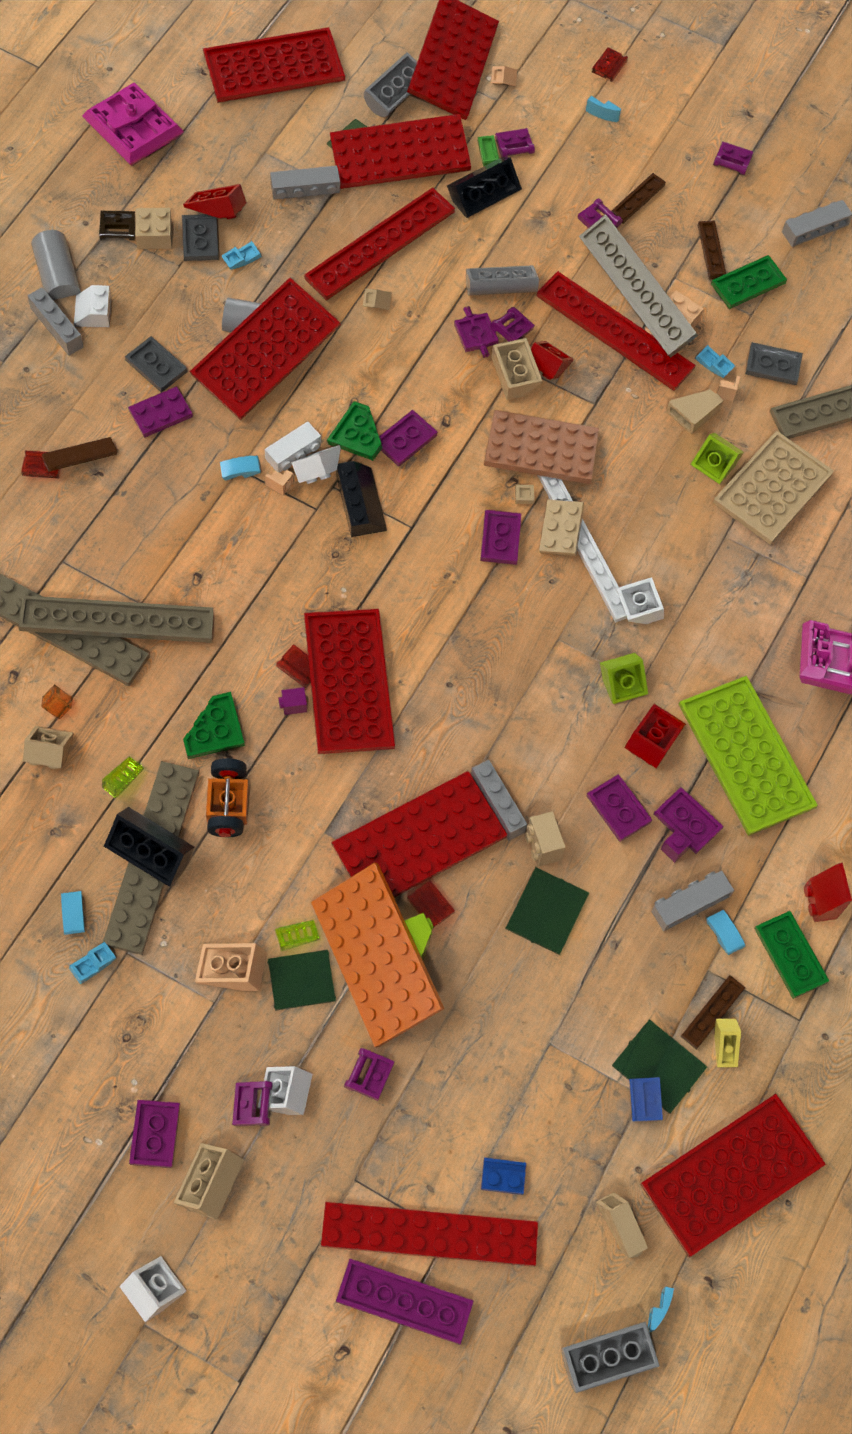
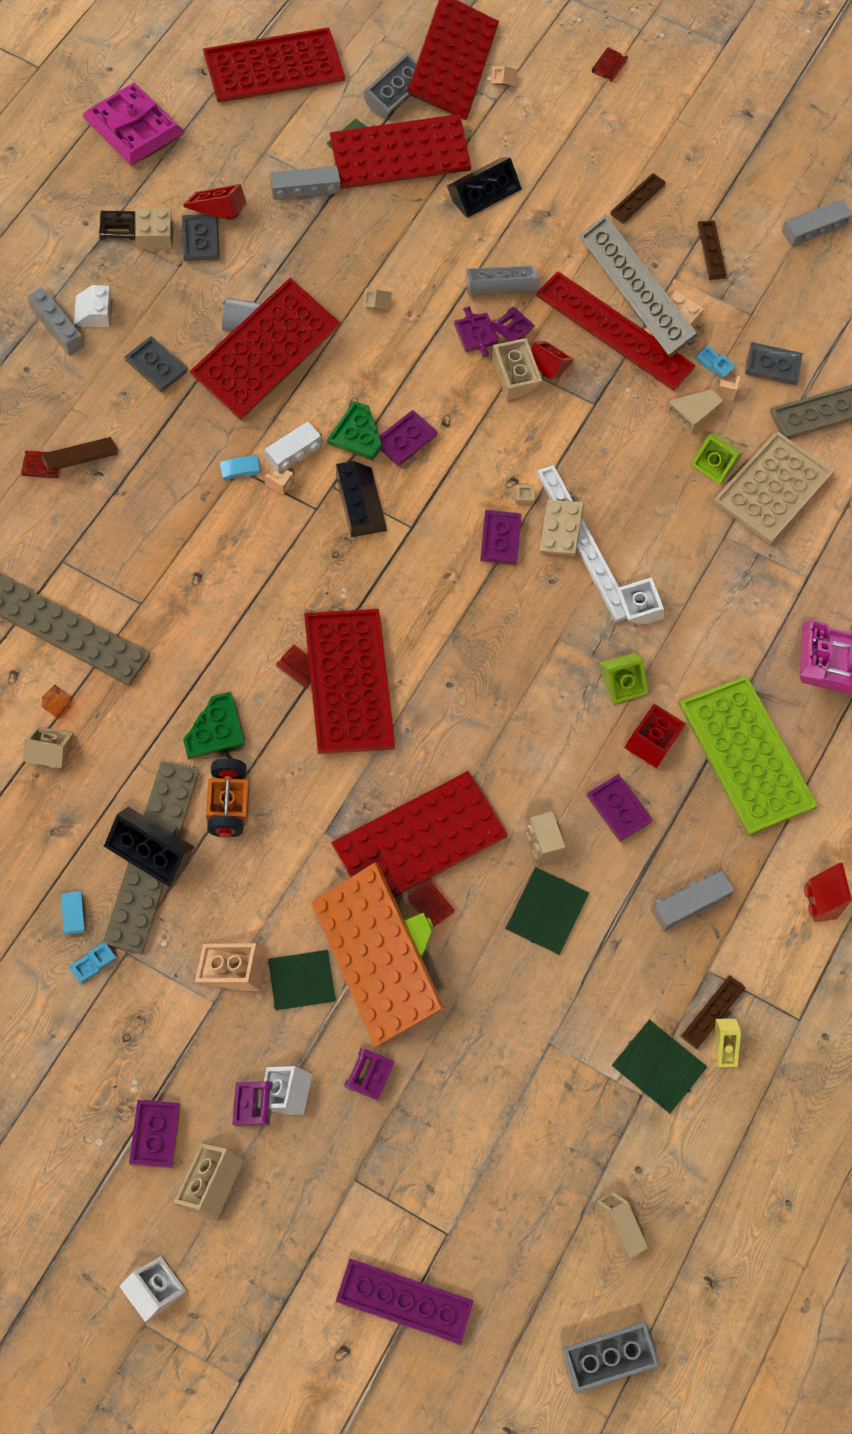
(55, 264): light grey brick -> none
(114, 786): clear neon green slope -> none
(116, 619): dark tan plate -> none
(160, 412): magenta plate -> none
(240, 257): medium azure slope -> none
(293, 701): magenta brick -> none
(298, 941): clear neon green slope -> none
(317, 465): white slope -> none
(379, 243): red plate -> none
(429, 1234): red plate -> none
(487, 149): bright green tile -> none
(499, 799): light grey brick -> none
(503, 1176): blue plate -> none
(514, 142): magenta plate -> none
(541, 447): nougat plate -> none
(590, 215): magenta plate -> none
(604, 111): medium azure slope -> none
(646, 1099): blue plate -> none
(657, 1314): medium azure slope -> none
(676, 845): magenta brick -> none
(690, 818): magenta plate -> none
(726, 932): medium azure slope -> none
(732, 1175): red plate -> none
(733, 157): magenta plate -> none
(748, 281): green plate -> none
(791, 954): green plate -> none

